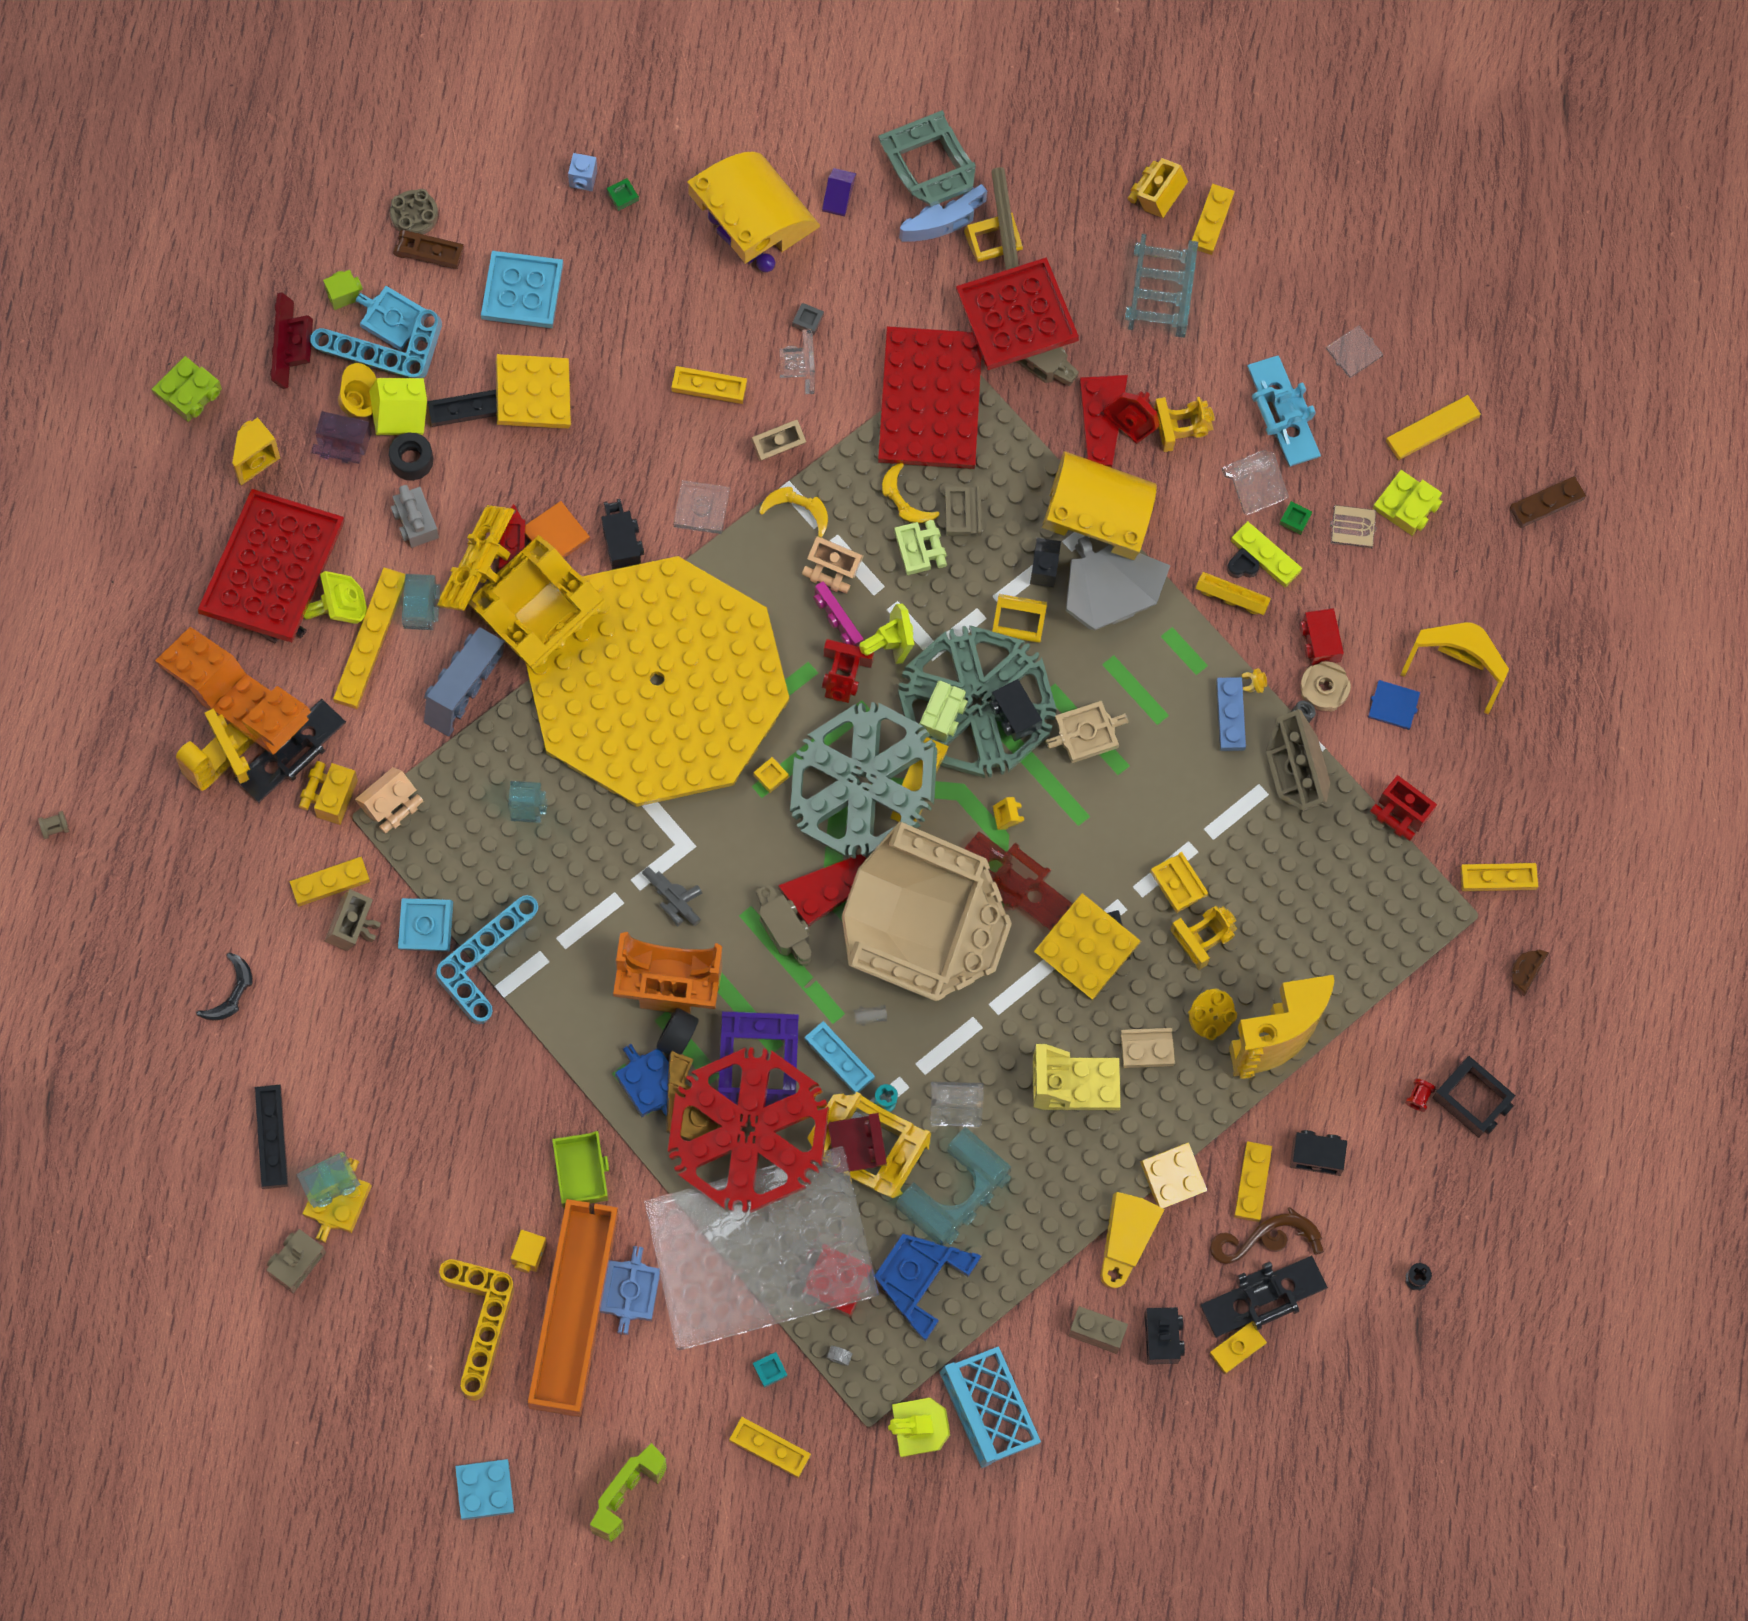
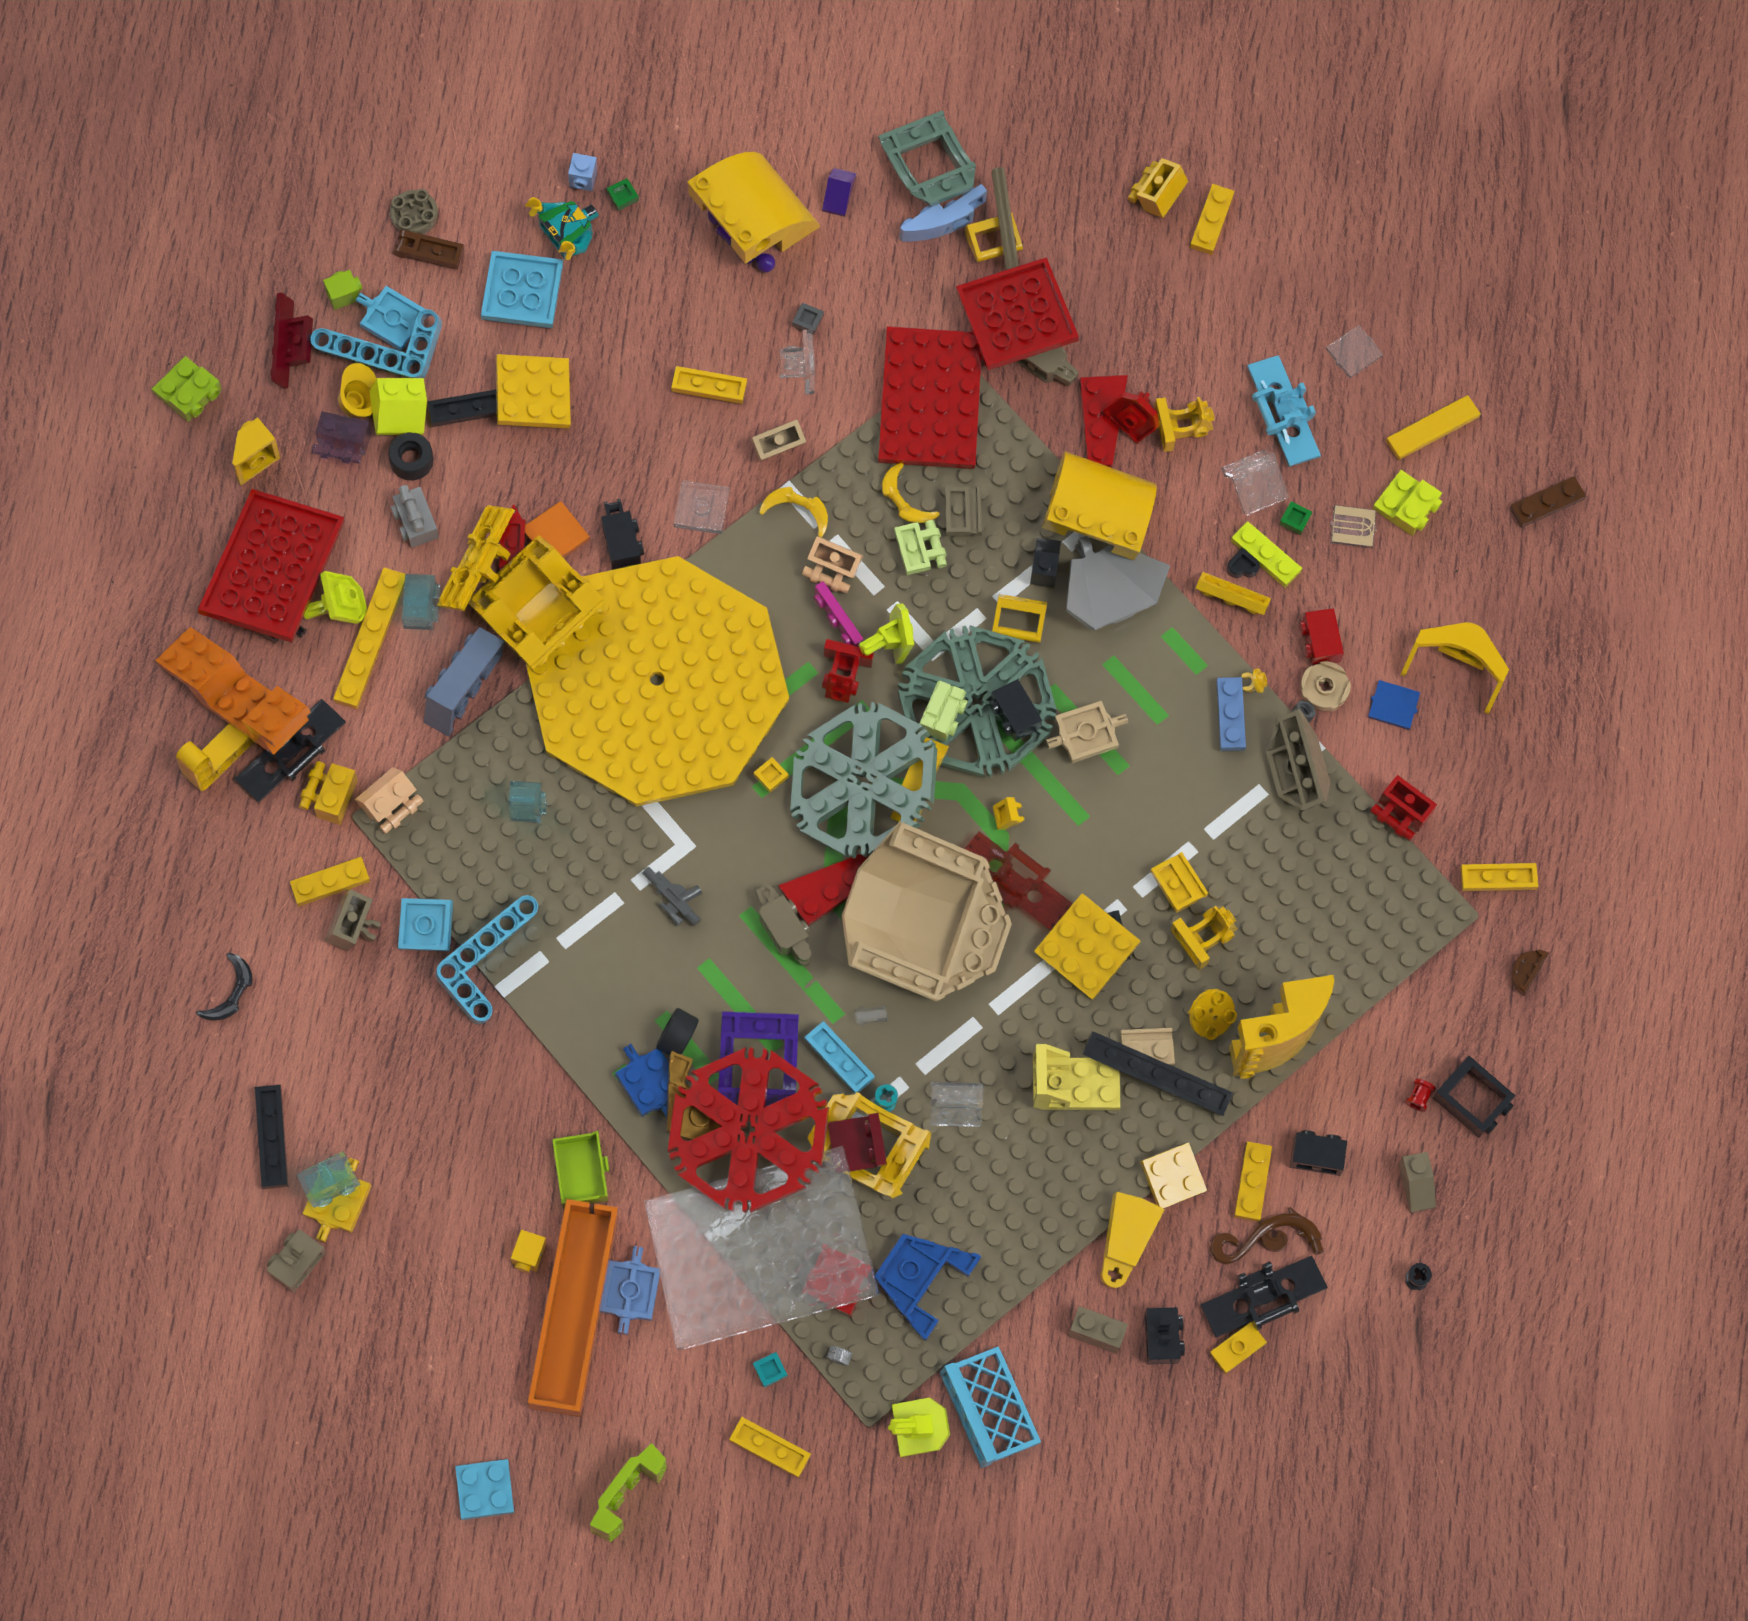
(53, 825): dark tan bush -> none
(228, 745): yellow plate -> none
(485, 1322): yellow beam -> none
(565, 225): none -> torso
(667, 976): orange piece -> none
(943, 1221): clear light blue arch -> none
(1157, 1073): none -> black plate
(1184, 277): clear light blue fence -> none
(1418, 1181): none -> dark tan slope

